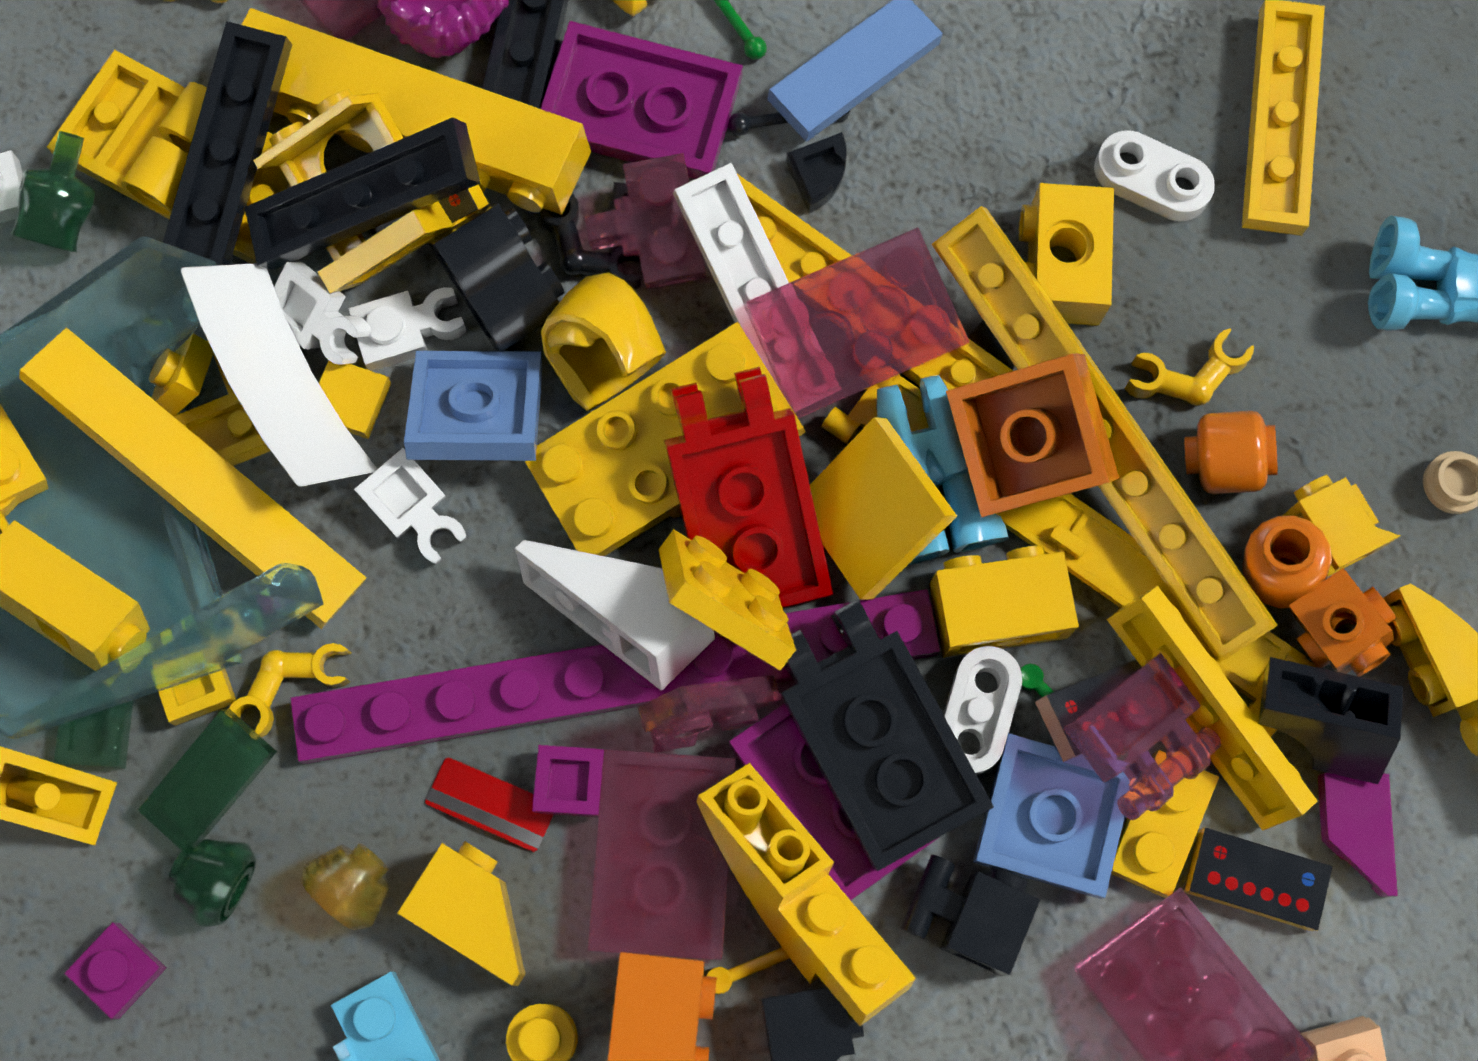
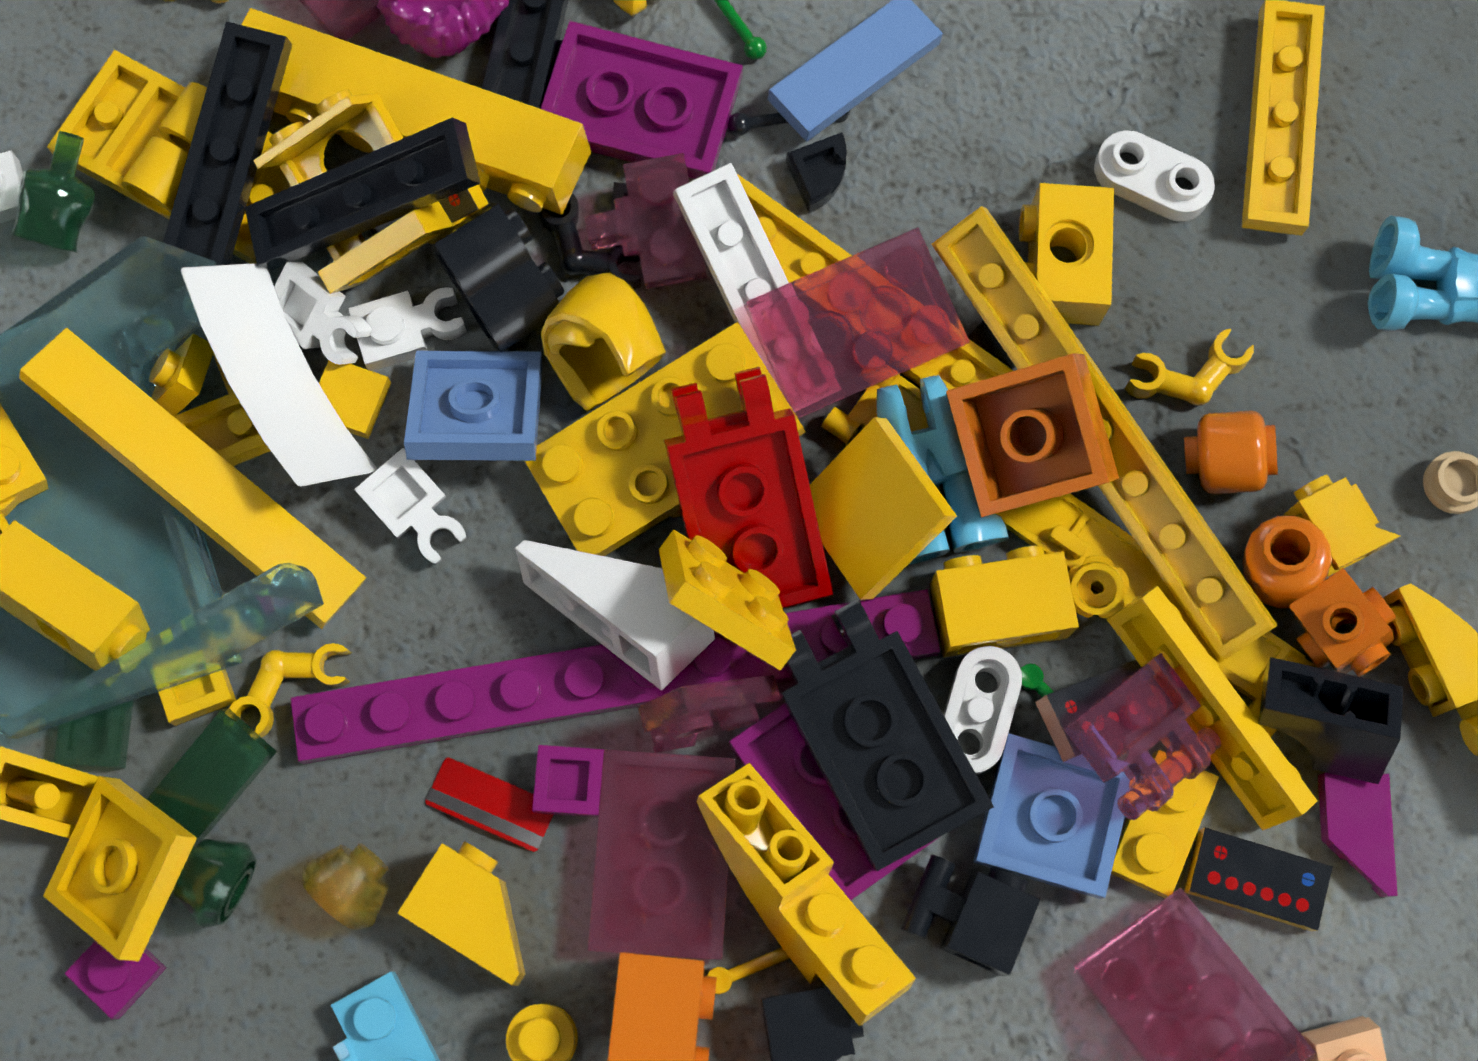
(119, 868): none -> yellow plate
(1115, 585): none -> yellow plate

